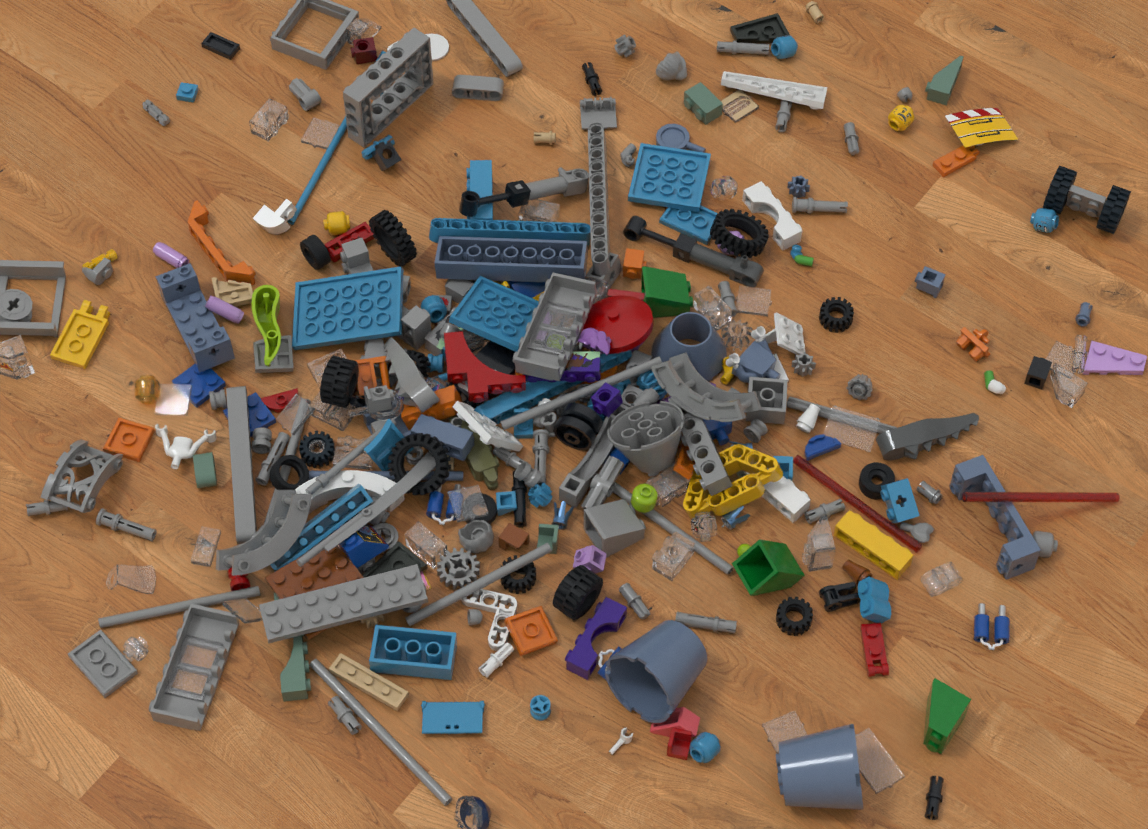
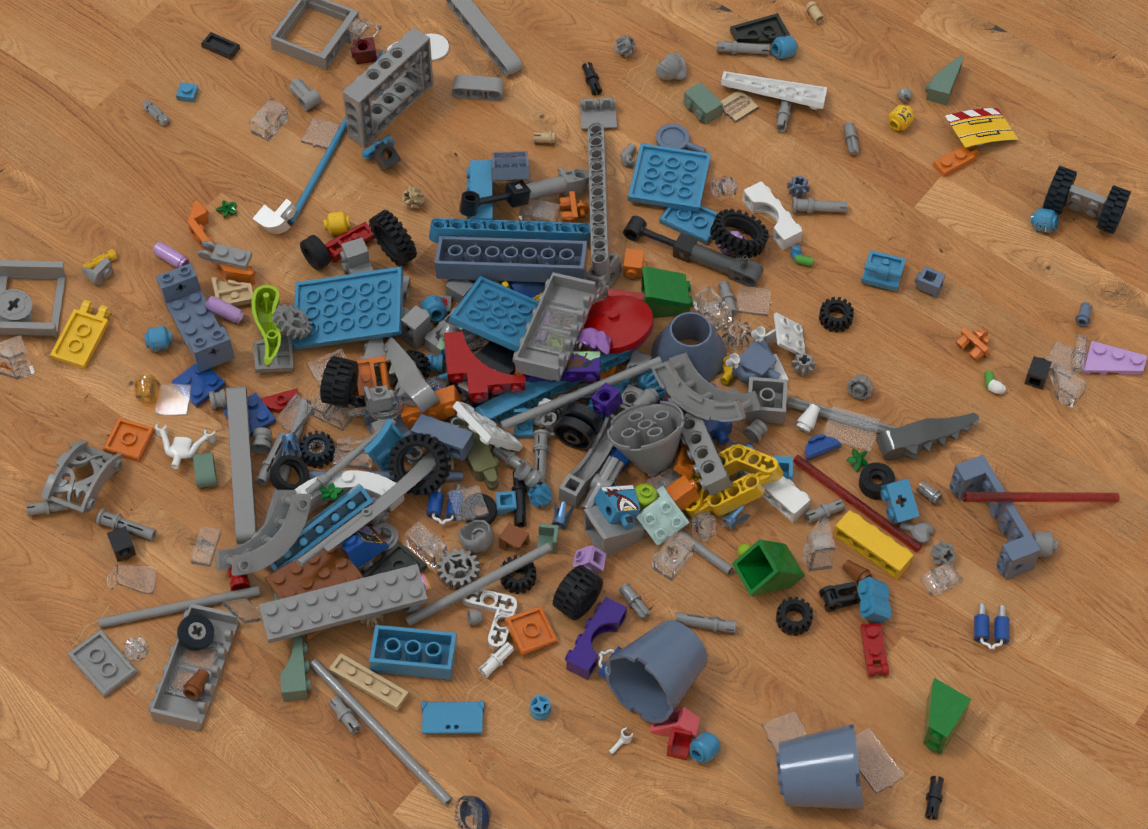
(121, 544): none -> black brick
(158, 338): none -> dark azure head
(192, 641): none -> black bush
(194, 686): none -> dark orange cone
(225, 255): none -> light grey hinge
(227, 208): none -> green plant
(290, 442): none -> flat silver piece
(292, 321): none -> light grey gear
(332, 492): none -> green plant
(413, 197): none -> tan gear
(510, 166): none -> sand blue plate
(575, 209): none -> orange hips
(618, 504): none -> dark azure torso
(662, 517): none -> light aqua bracket
(683, 492): none -> orange brick
(857, 459): none -> green plant
(883, 270): none -> dark azure plate
(942, 553): none -> light grey gear

